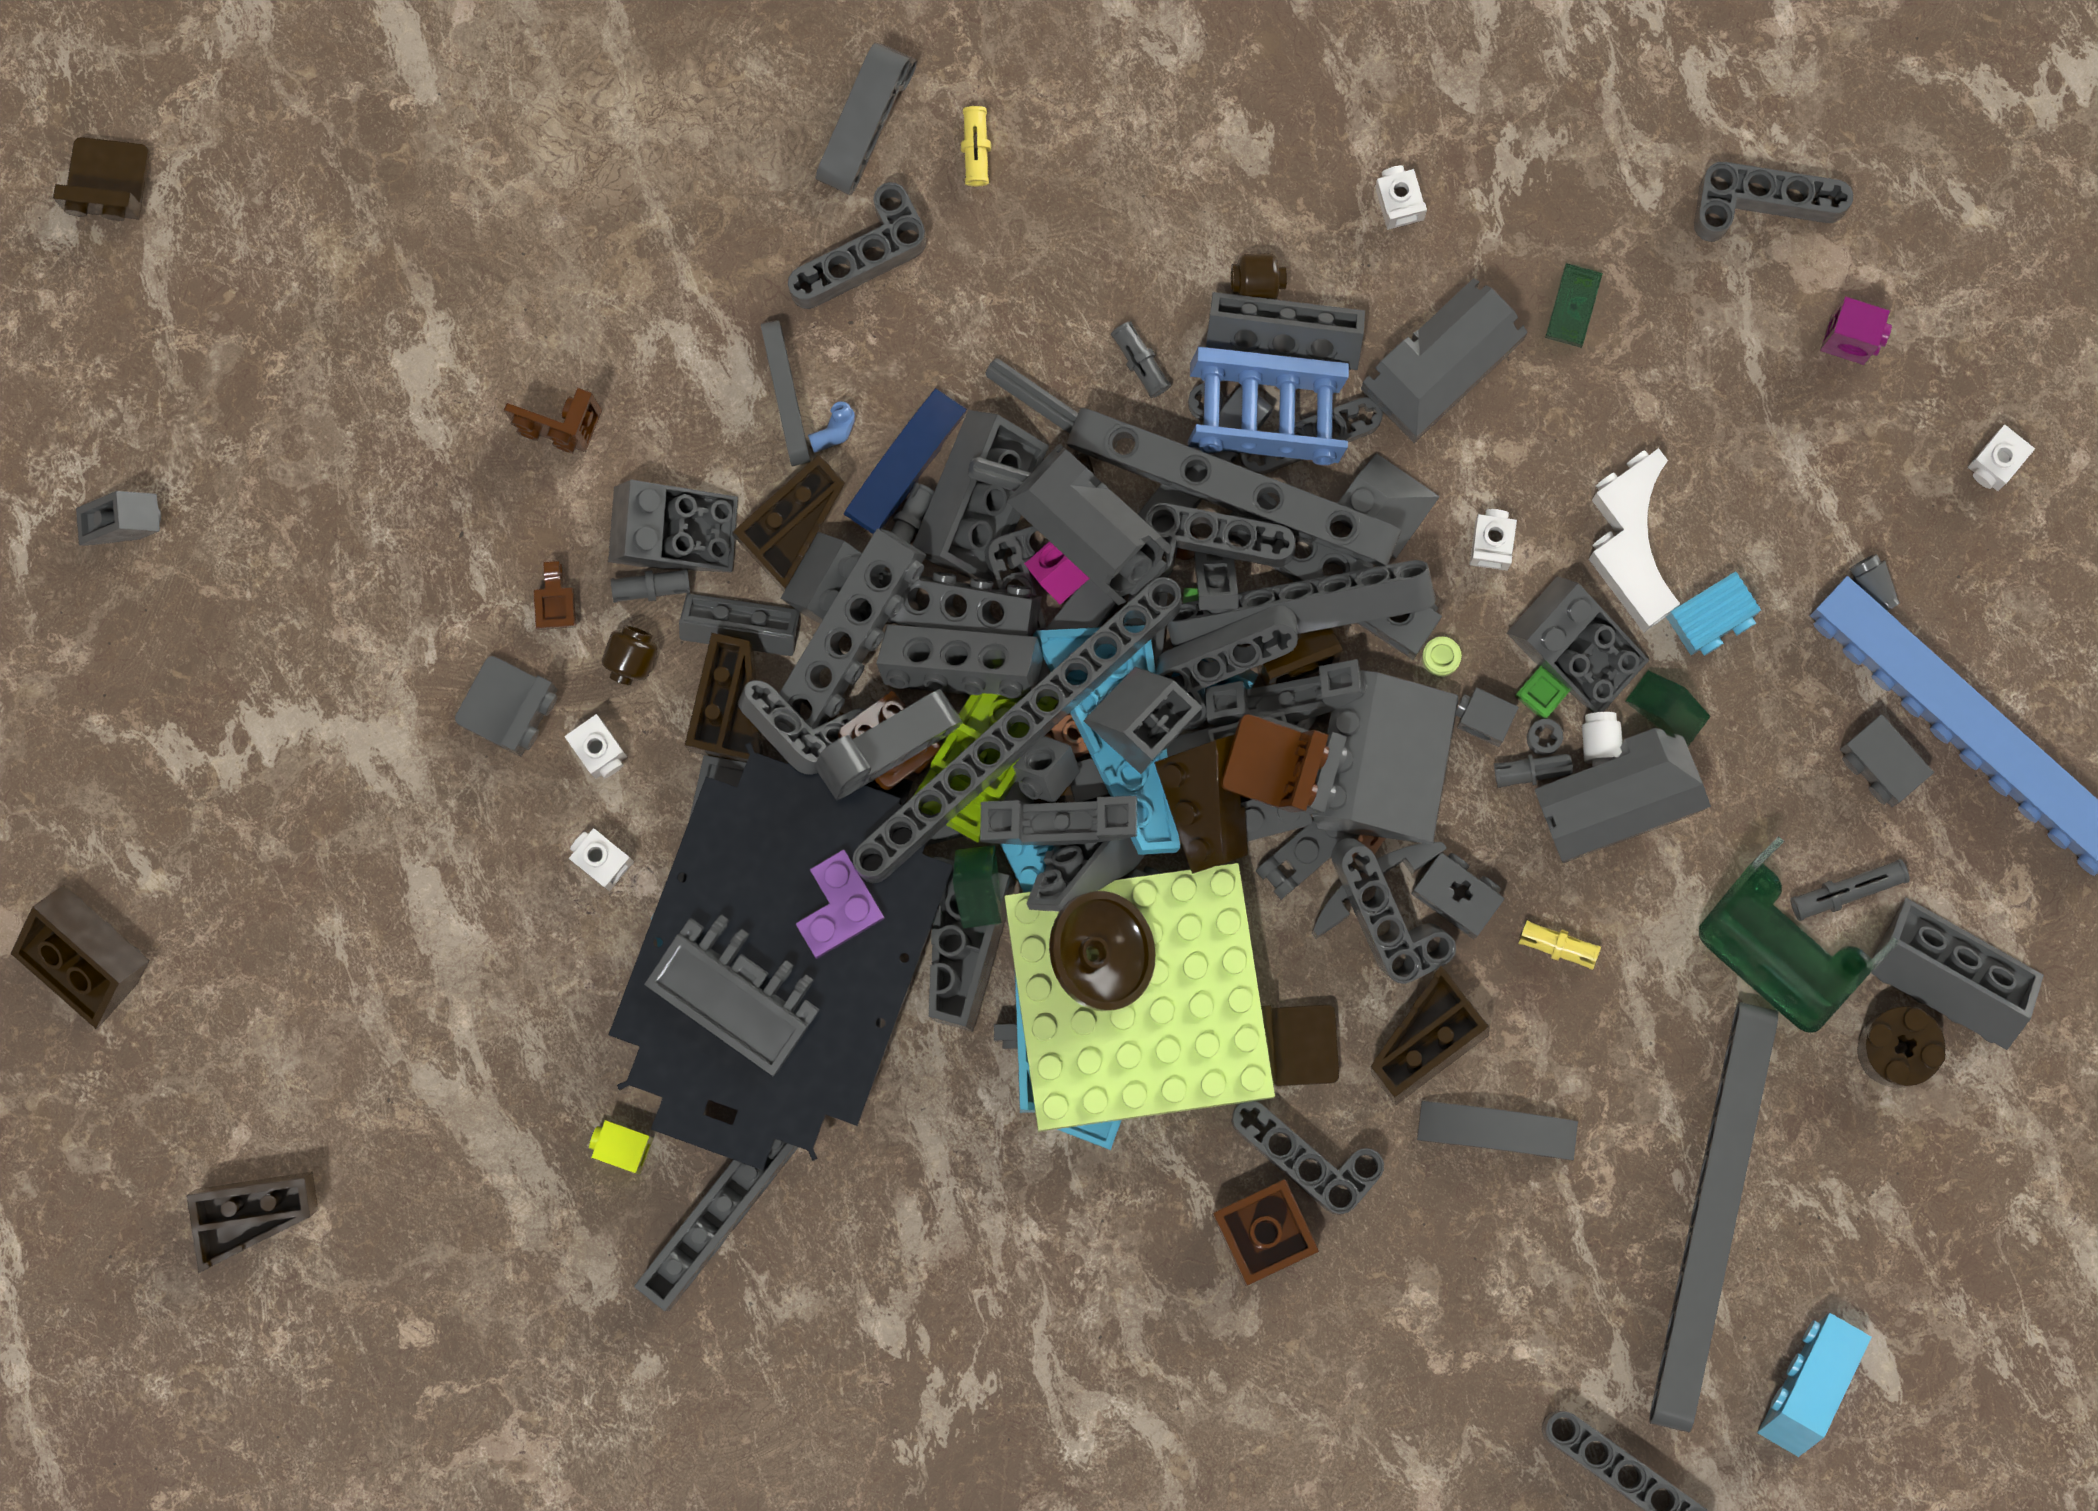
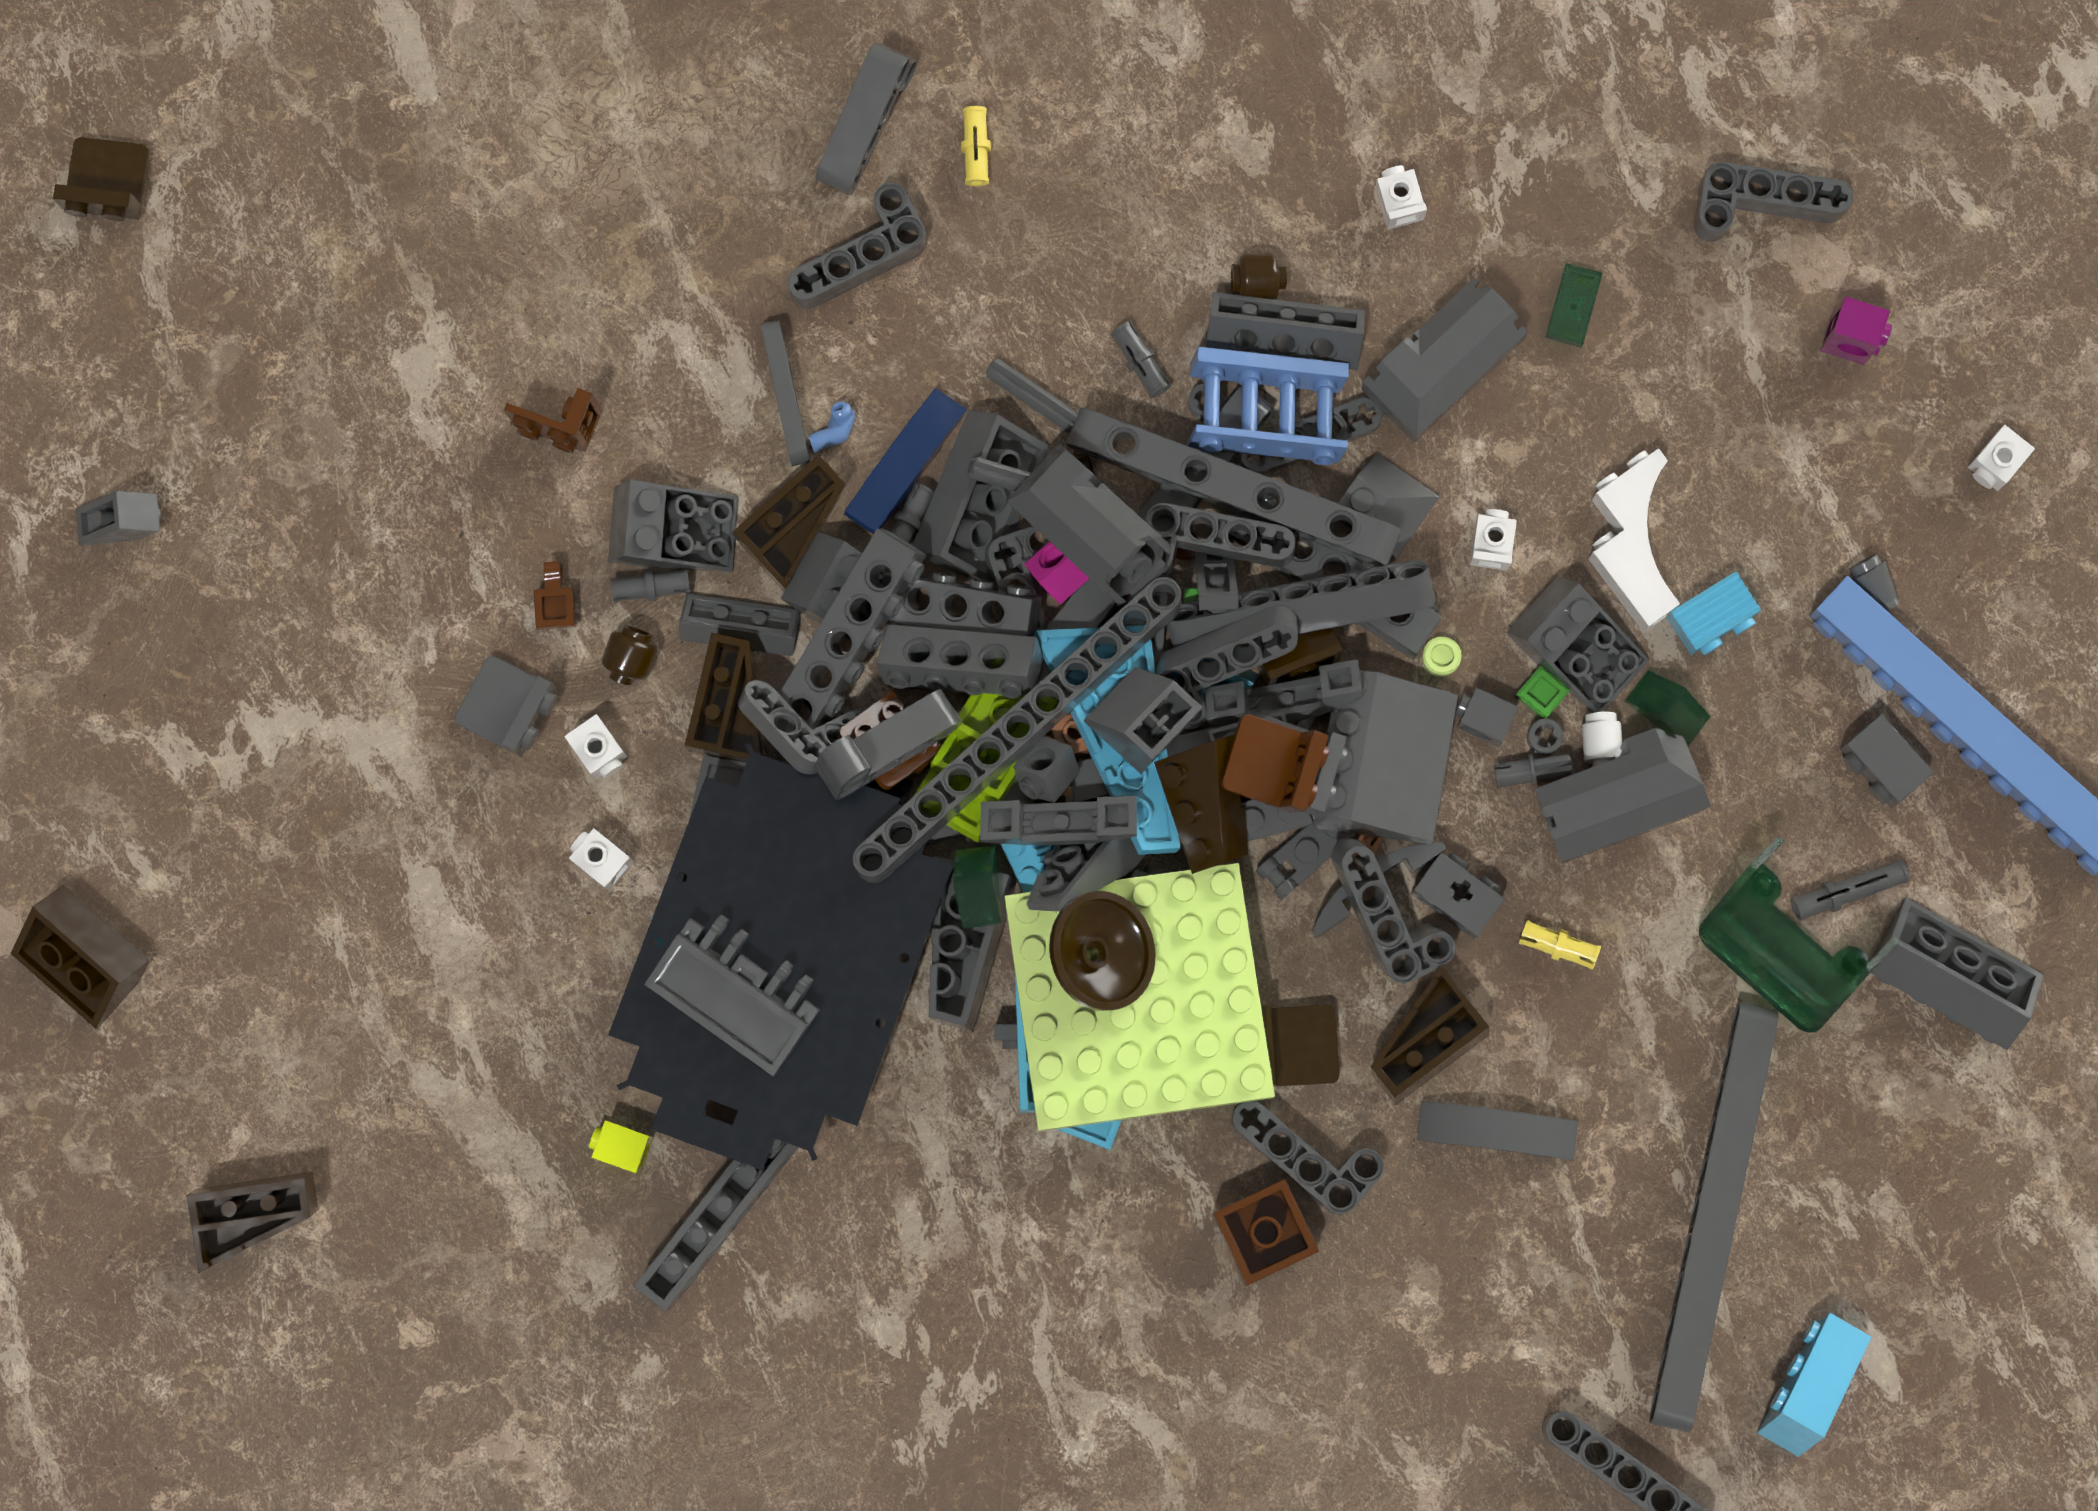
(849, 909): medium lavender plate -> none
(1897, 1025): dark brown brick -> none

